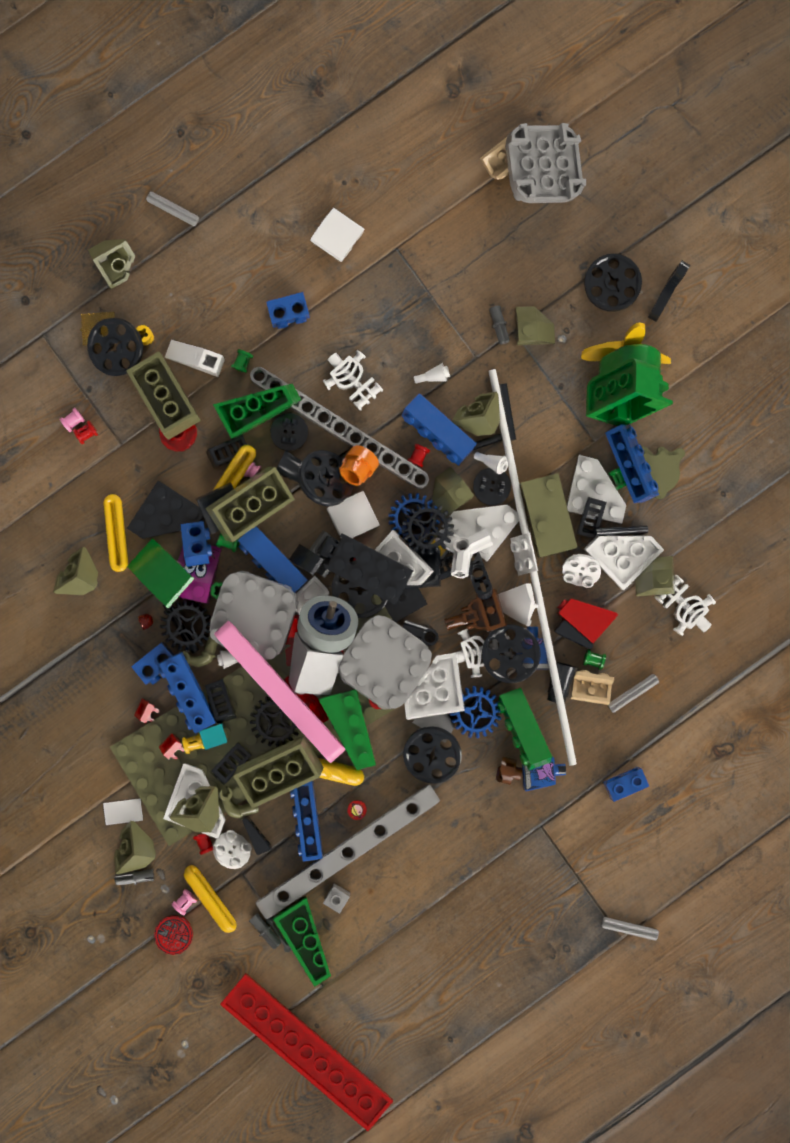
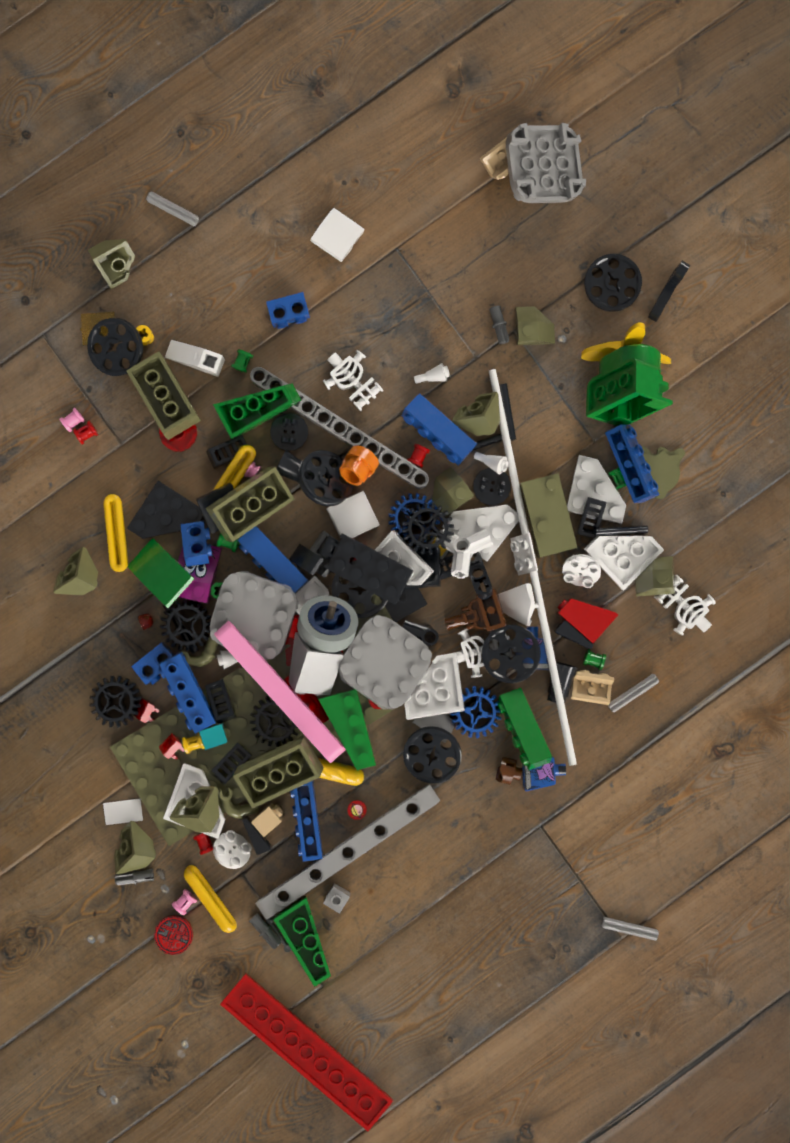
(121, 707): none -> black gear
(268, 819): none -> tan brick
(626, 784): blue brick -> none

